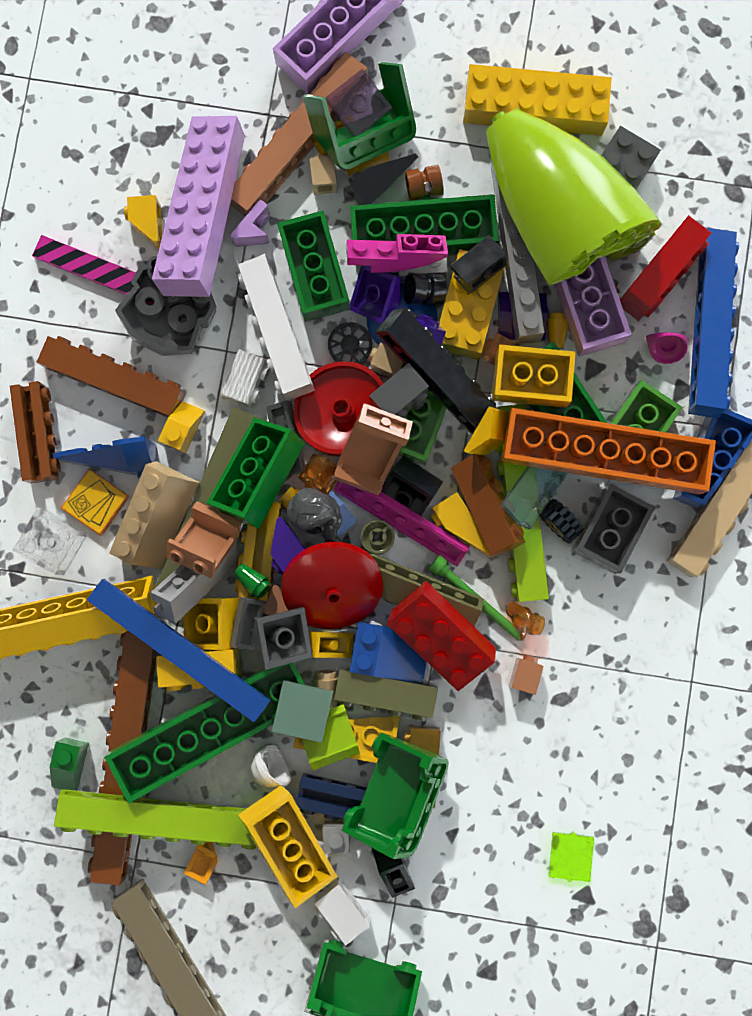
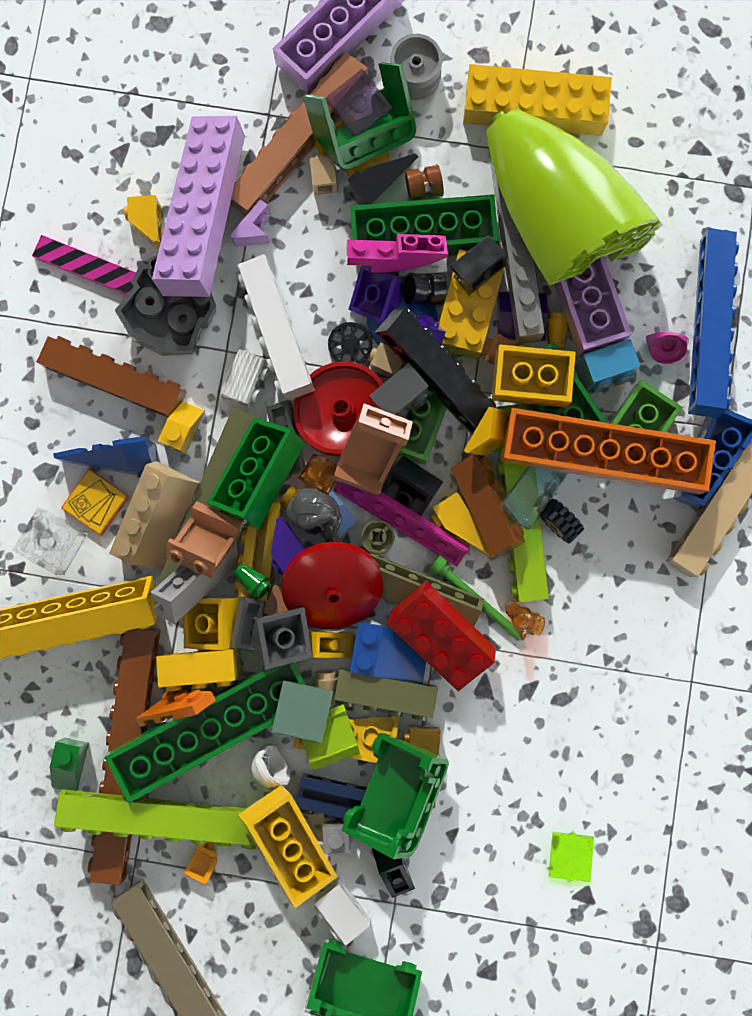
(34, 432): dark orange brick -> none
(177, 705): none -> orange wing
(178, 650): blue tile -> none
(314, 266): green brick -> none
(421, 63): none -> light grey wheel
(526, 674): nougat brick -> none
(607, 366): none -> dark azure brick
(613, 529): dark grey brick -> none
(630, 155): dark grey brick -> none
(665, 269): red brick -> none

